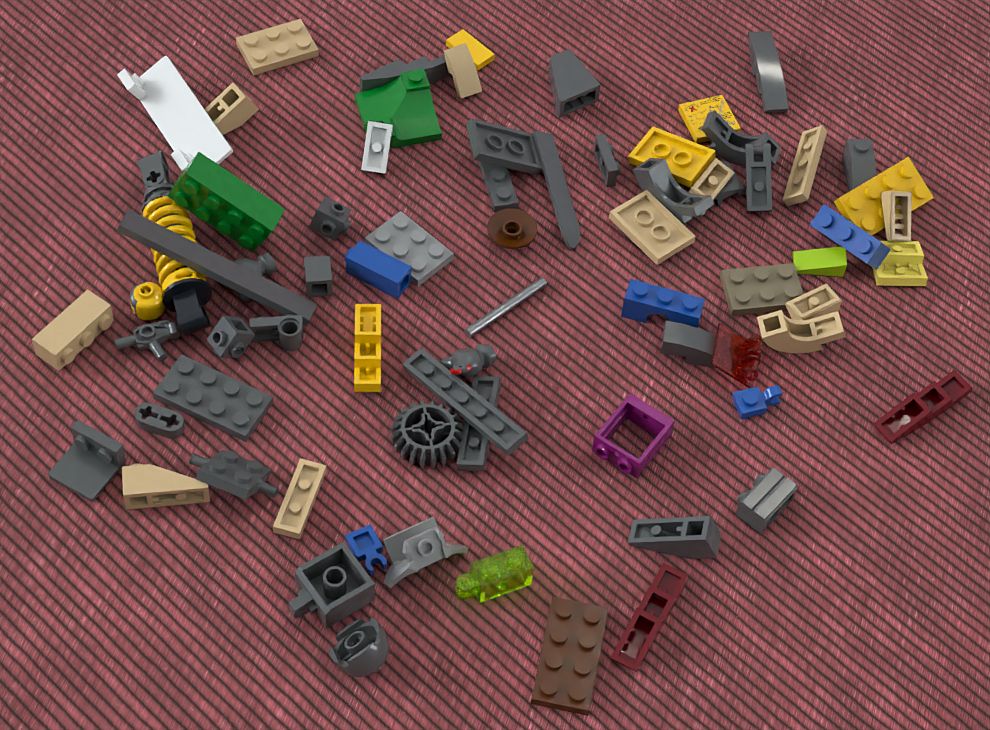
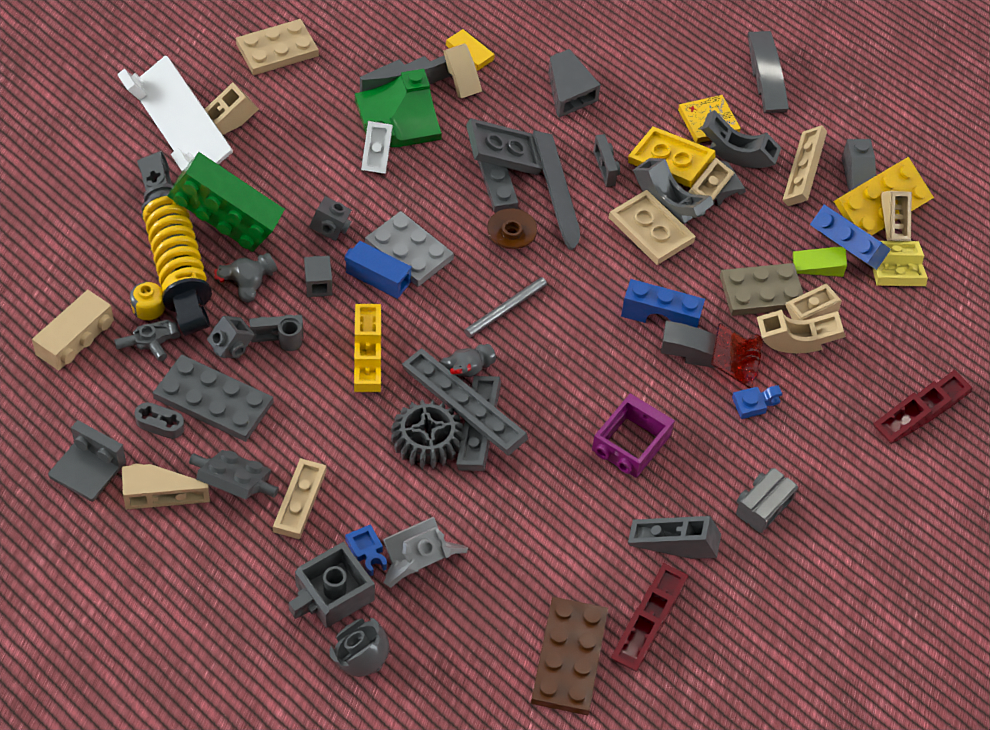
(215, 266): dark grey tile -> none
(496, 575): clear neon green brick -> none
(758, 178): dark grey plate -> none

